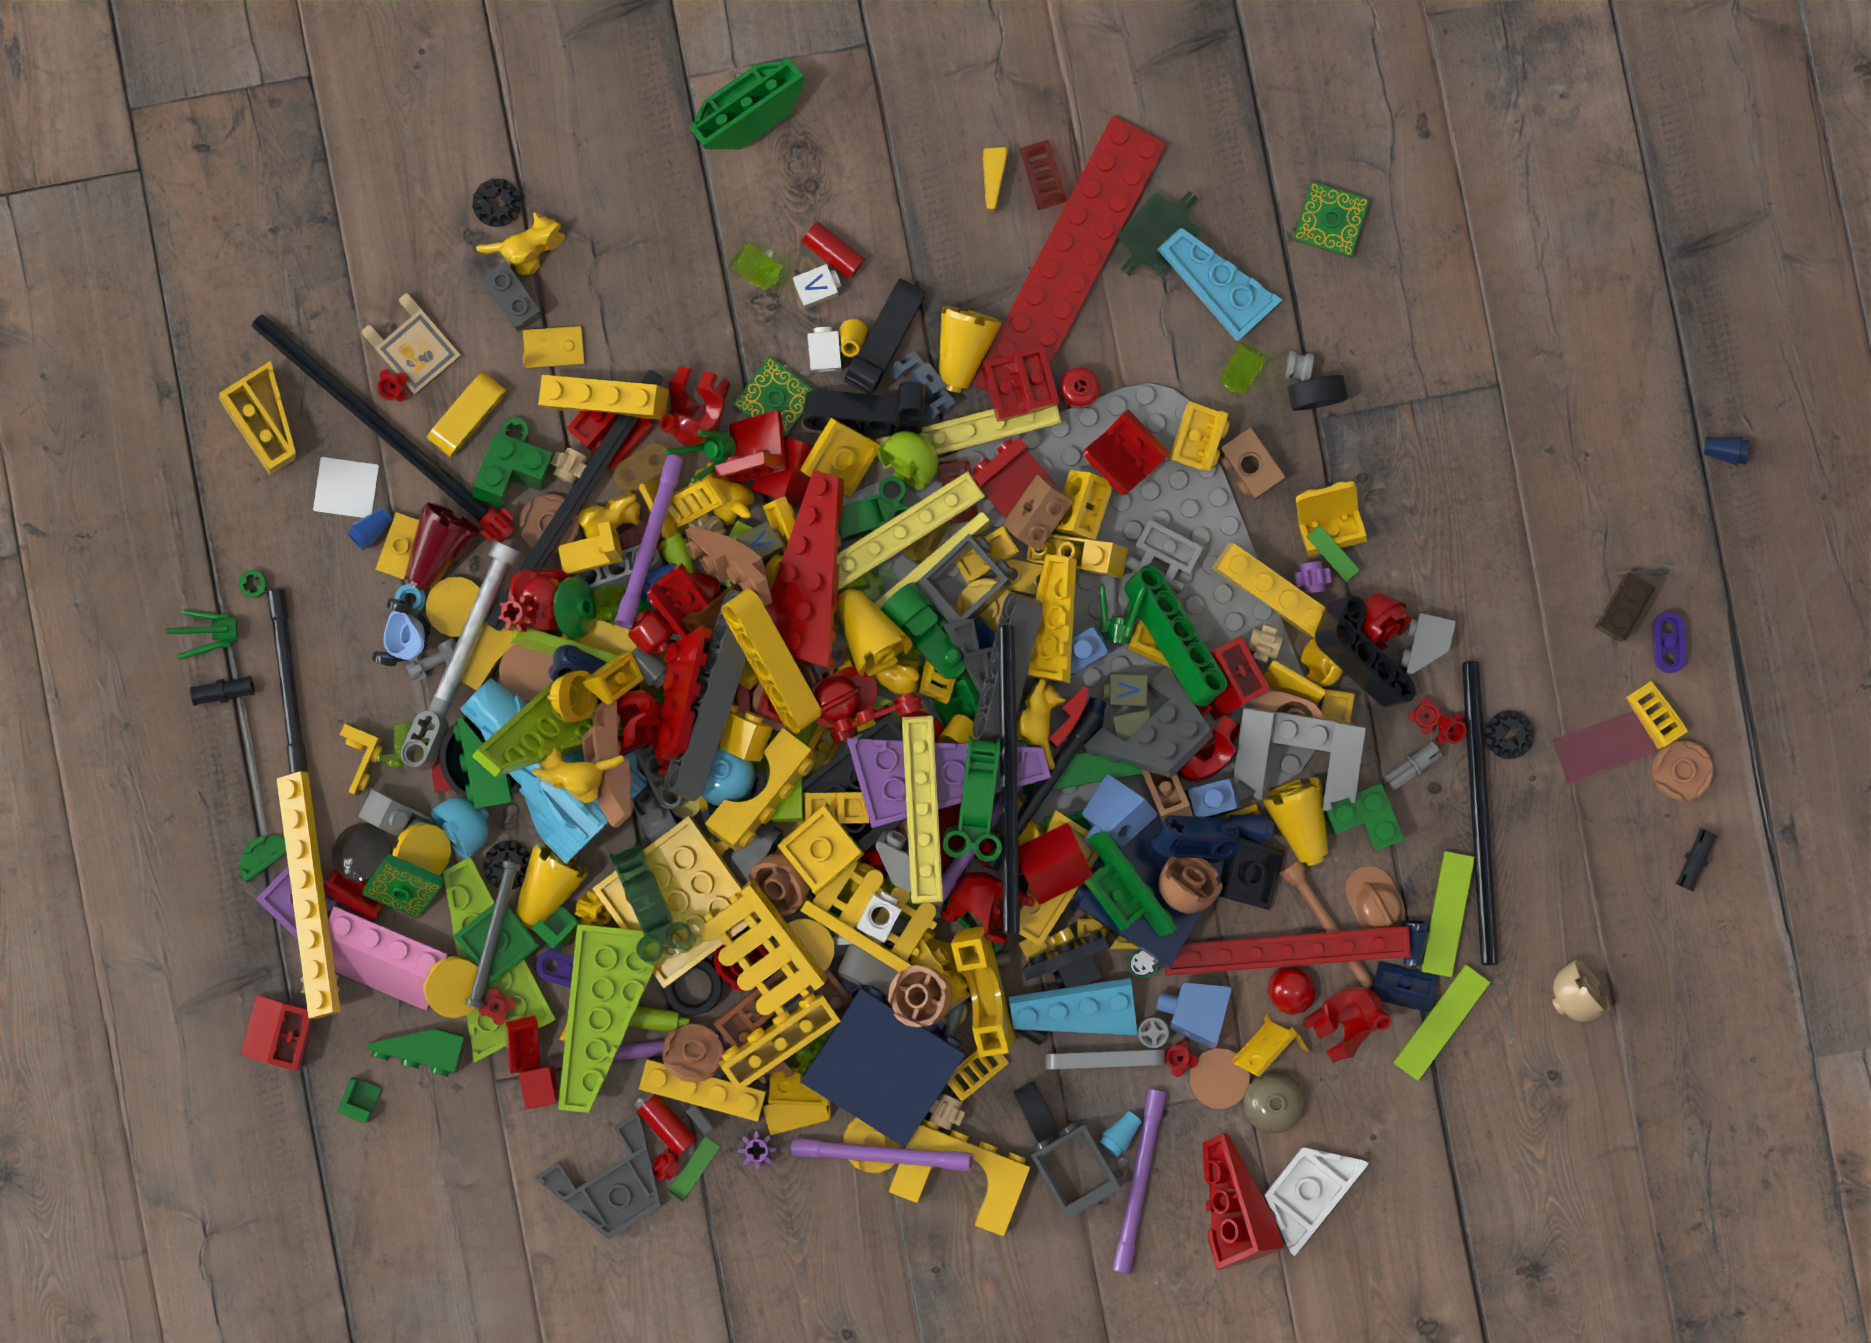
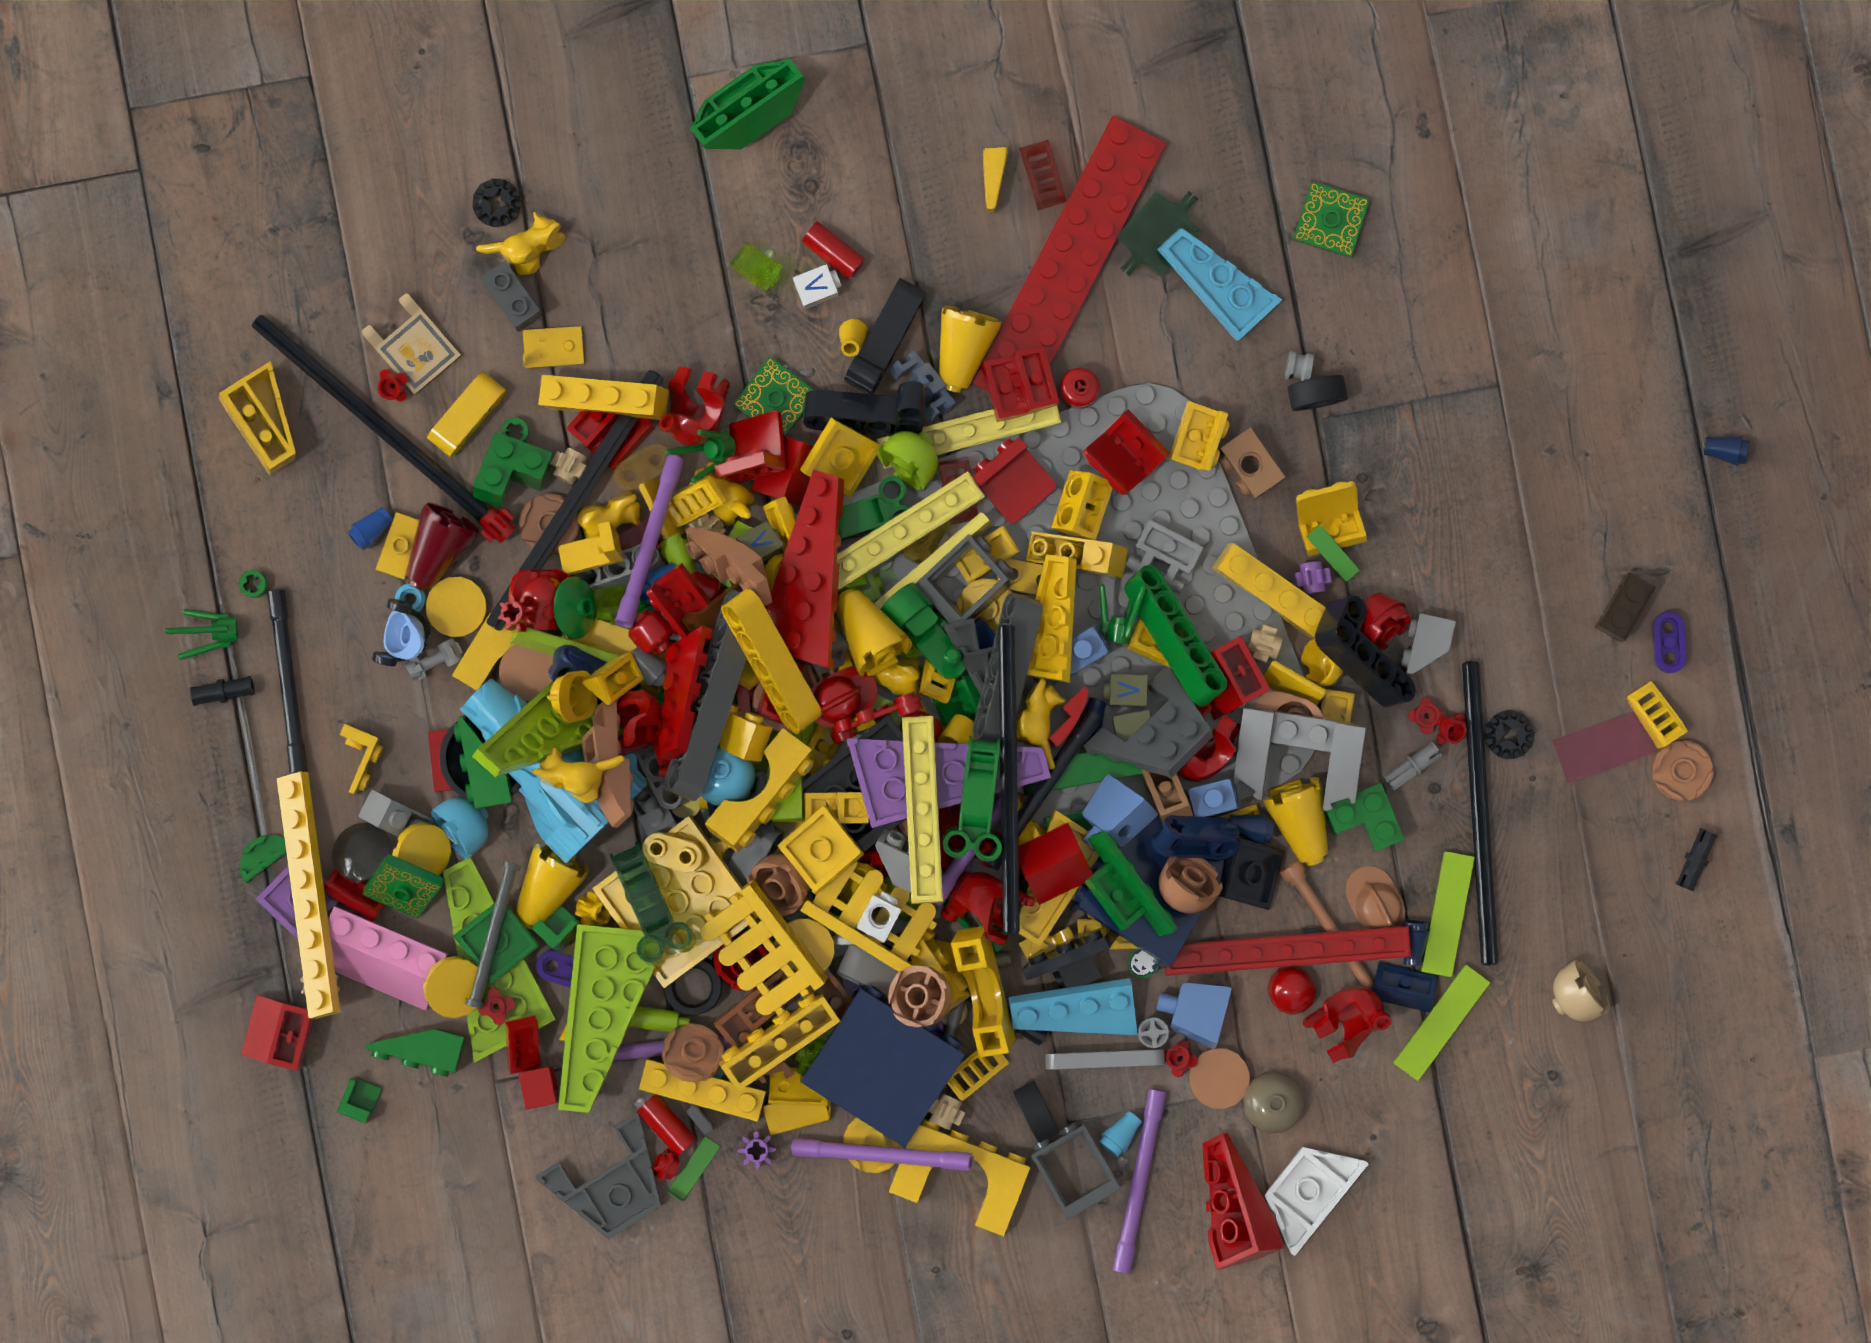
(345, 487): white sticker -> none
(400, 734): clear neon green bracket -> none
(497, 855): black gear -> none
(502, 559): flat silver piece -> none
(672, 852): none -> yellow plate
(824, 350): white brick -> none
(1038, 512): medium nougat brick -> none
(1242, 369): clear neon green bracket -> none
(1265, 1047): yellow piece -> none

